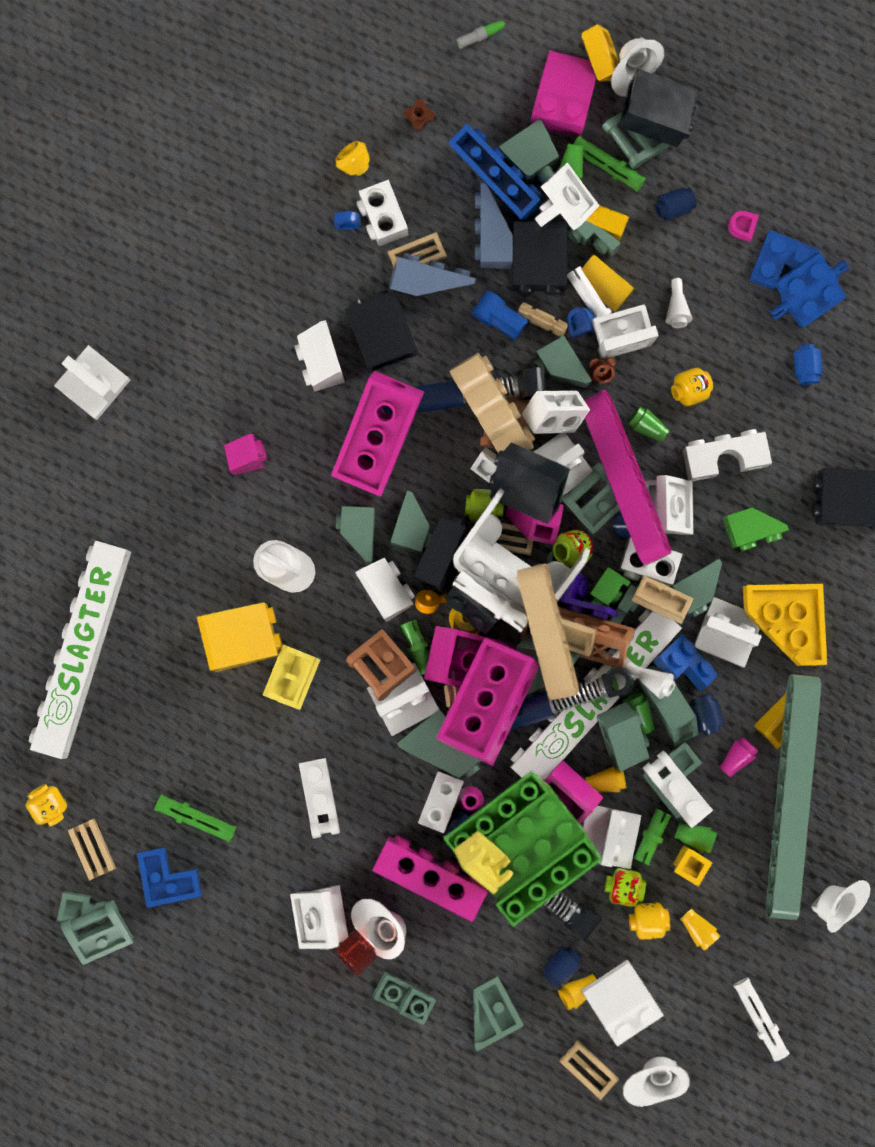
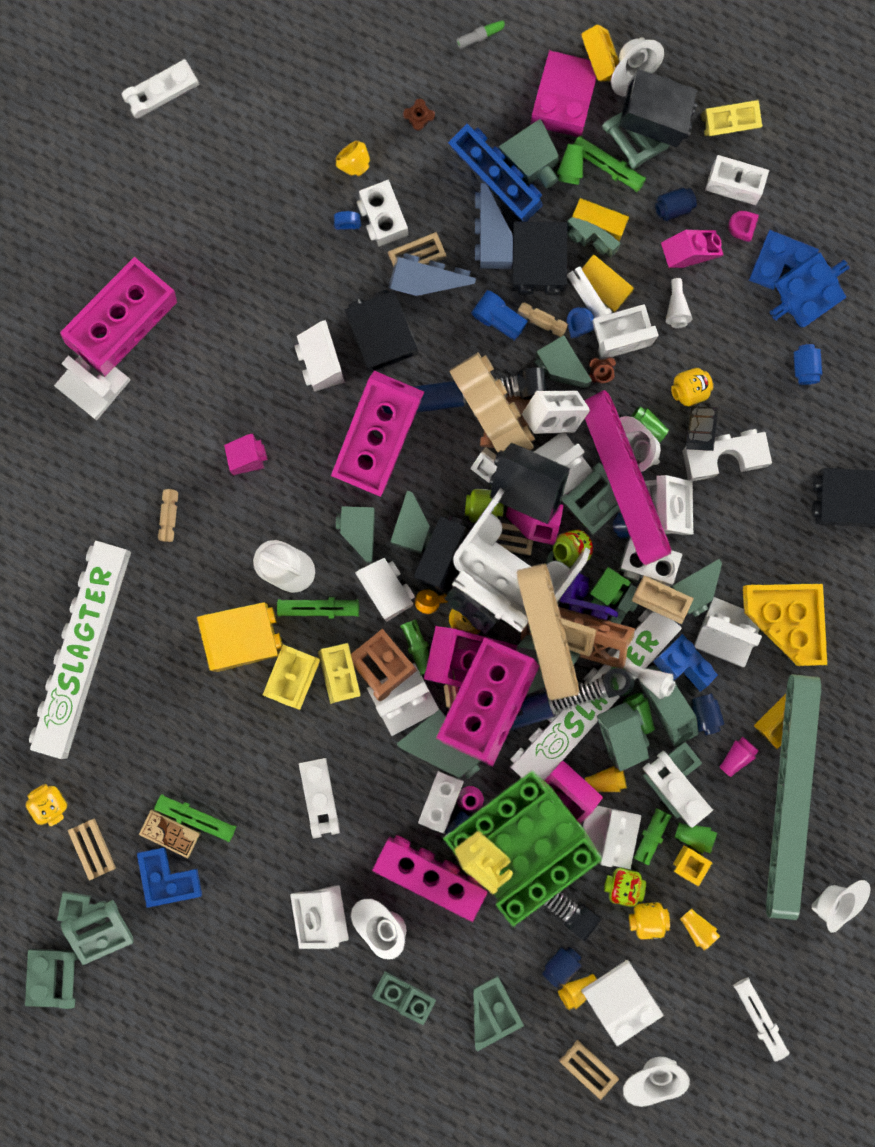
(42, 978): none -> sand green plate
(117, 300): none -> dark pink brick
(160, 88): none -> white plate
(168, 515): none -> tan axle
(169, 833): none -> tile
(339, 673): none -> light yellow hinge
(351, 608): none -> bright green pin
(356, 952): clear red brick -> none
(568, 197): white bracket -> none
(643, 443): none -> white piece
(691, 248): none -> dark pink slope
(702, 428): none -> tile
(732, 118): none -> light yellow hinge
(737, 180): none -> white brick
(752, 526): bright green slope -> none

